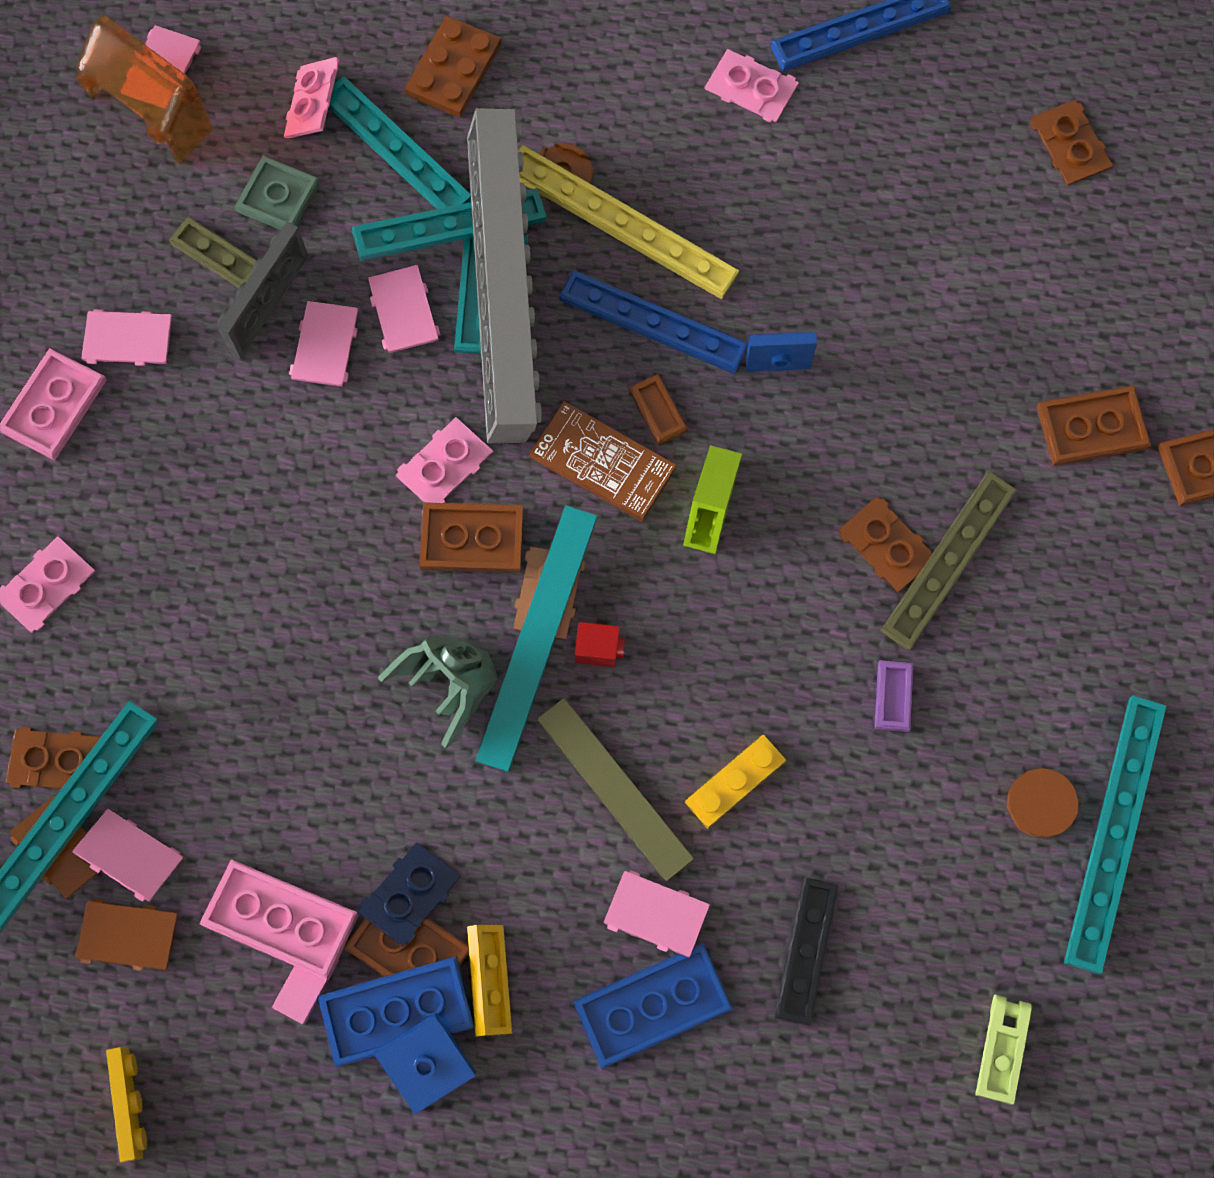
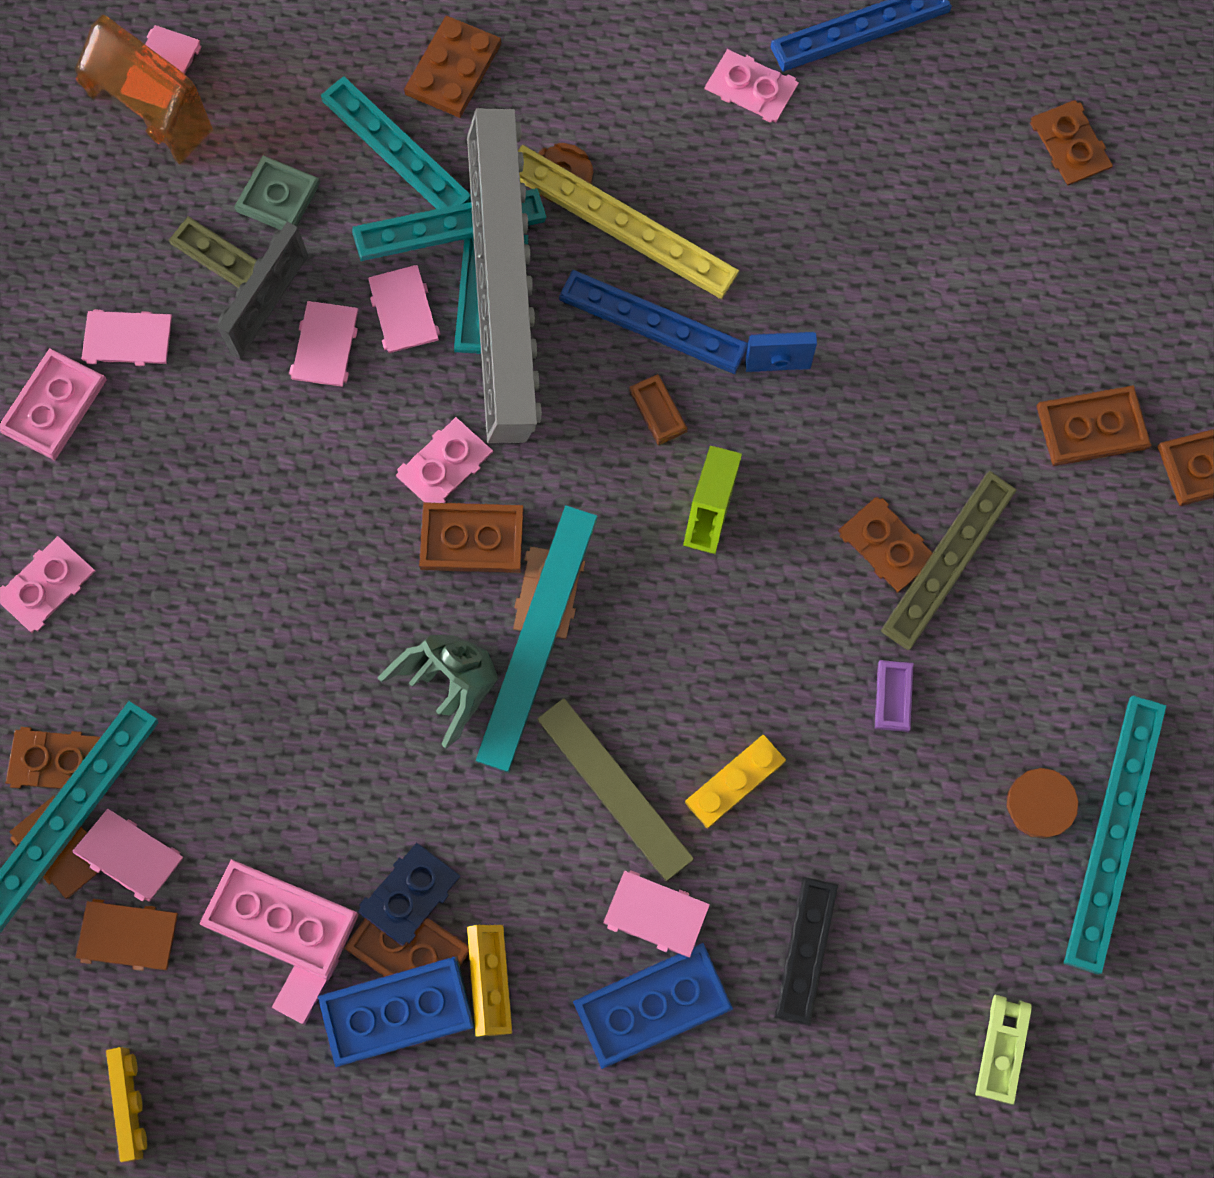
(311, 98): bright pink piece -> none
(425, 1063): blue plate -> none
(598, 644): red brick -> none
(603, 461): dark orange tile -> none

